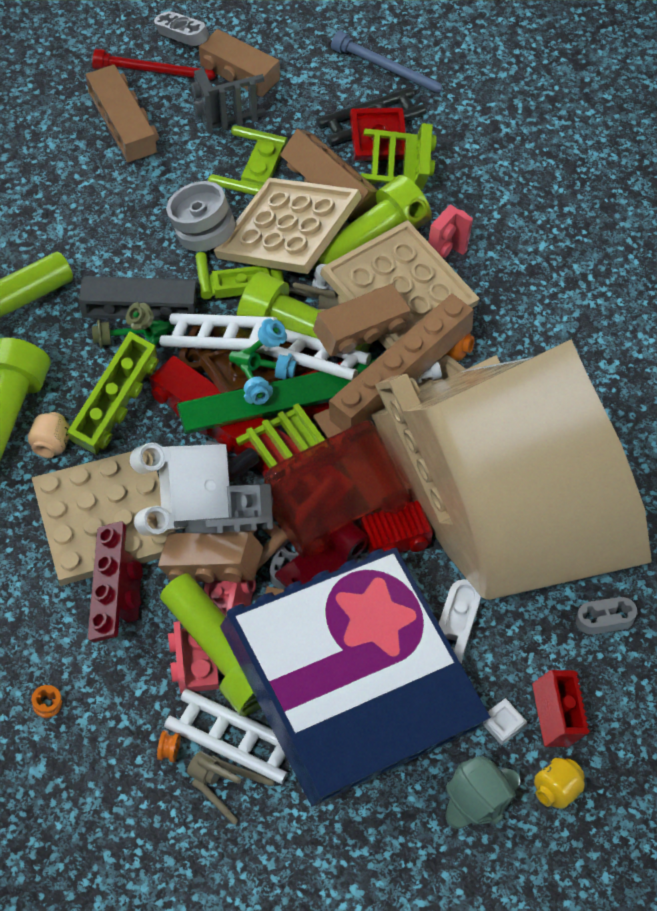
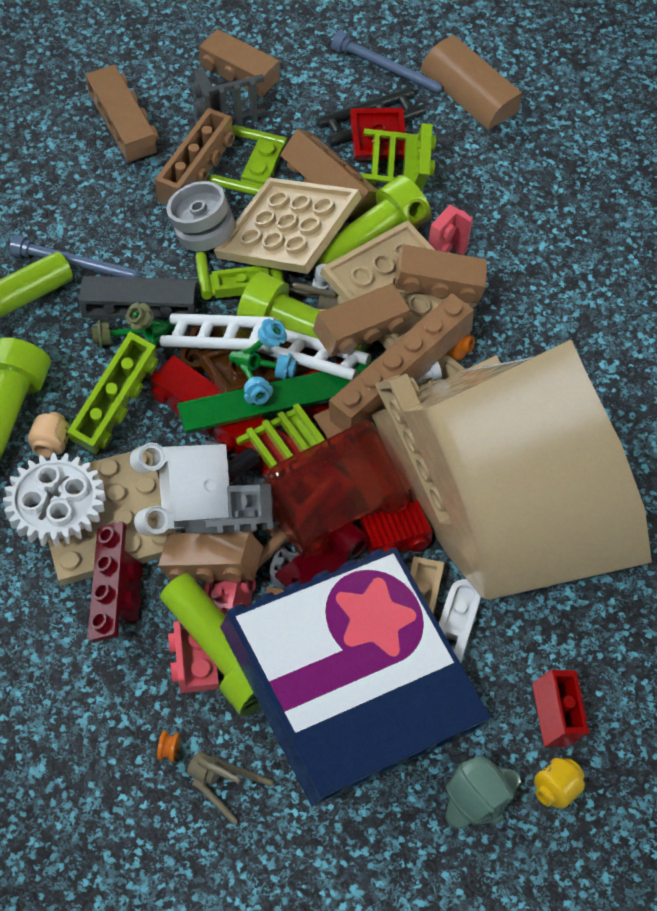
(21, 247): none -> sand blue piece
(42, 710): orange bush -> none
(54, 499): none -> white gear
(103, 59): red piece -> none
(181, 28): light grey beam -> none
(196, 154): none -> medium nougat brick
(212, 740): white bar -> none
(428, 577): none -> tan plate
(440, 273): none -> medium nougat brick
(472, 82): none -> medium nougat brick
(504, 721): white tile -> none
(606, 615): light grey beam -> none

